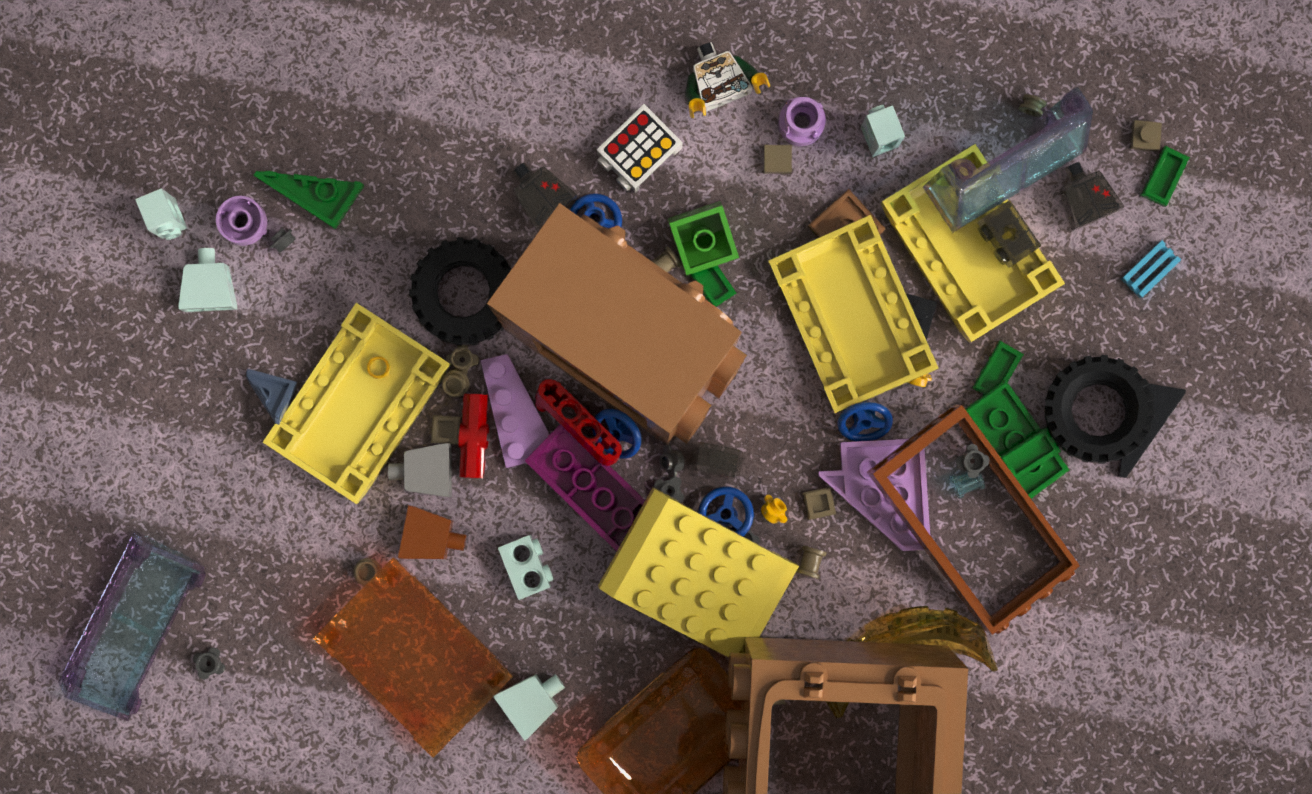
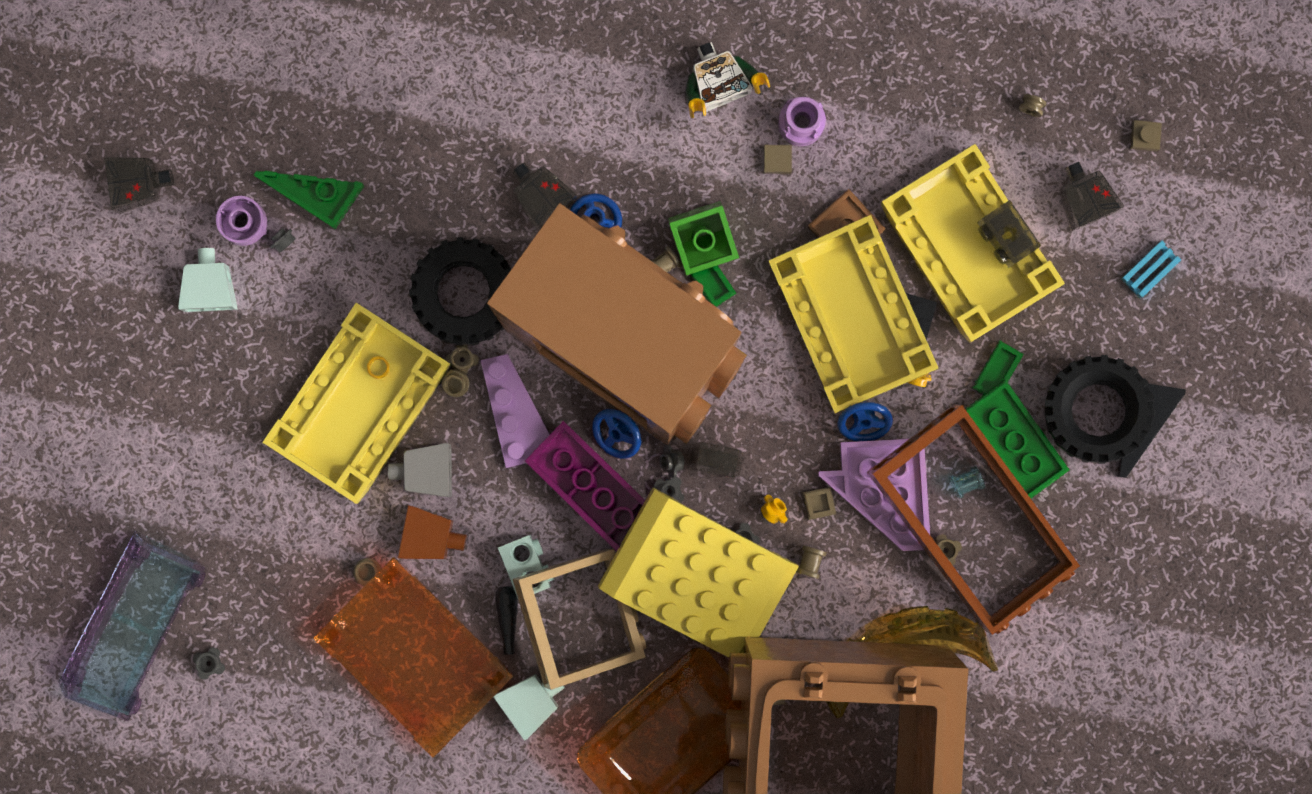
(134, 182): none -> clear smoke torso
(161, 214): light aqua brick -> none
(273, 392): sand blue tile -> none
(445, 429): dark tan tile -> none
(473, 436): red piece -> none
(506, 607): none -> black piece
(537, 632): none -> tan window
(574, 425): red beam -> none
(638, 148): panel -> none
(730, 493): blue piece -> none
(882, 130): light aqua brick -> none
(952, 546): none -> dark tan plate
(967, 193): windscreen -> none
(980, 461): dark grey plate -> none
(1030, 453): green tile -> none
(1164, 176): green tile -> none

